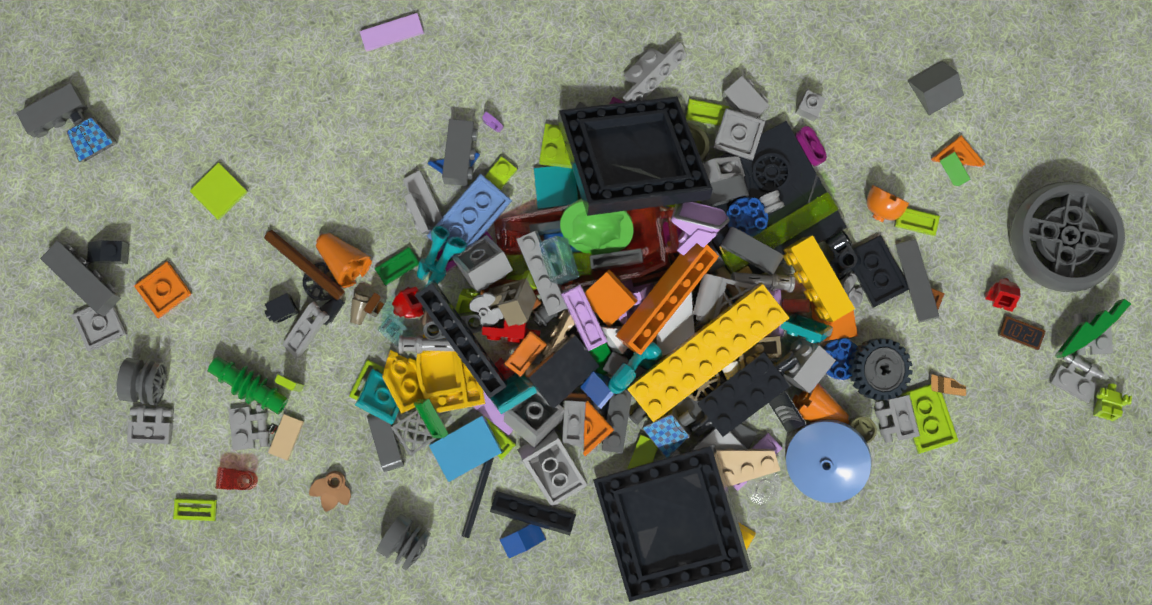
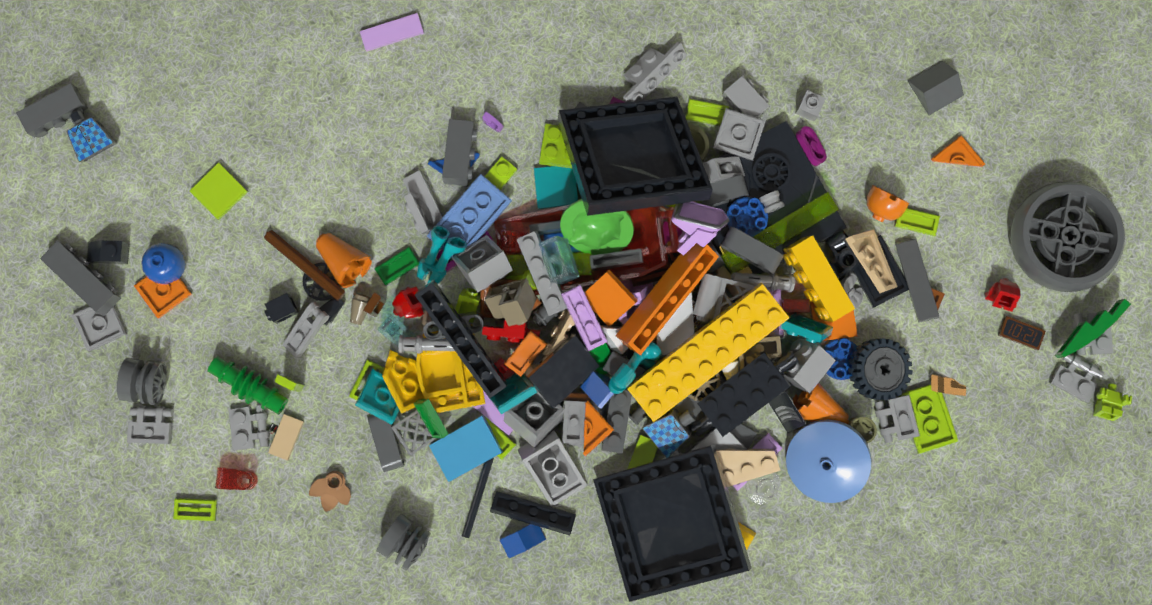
(163, 263): none -> blue cylinder
(481, 304): light grey piece -> none
(871, 256): none -> tan wing
(955, 169): bright green sticker -> none

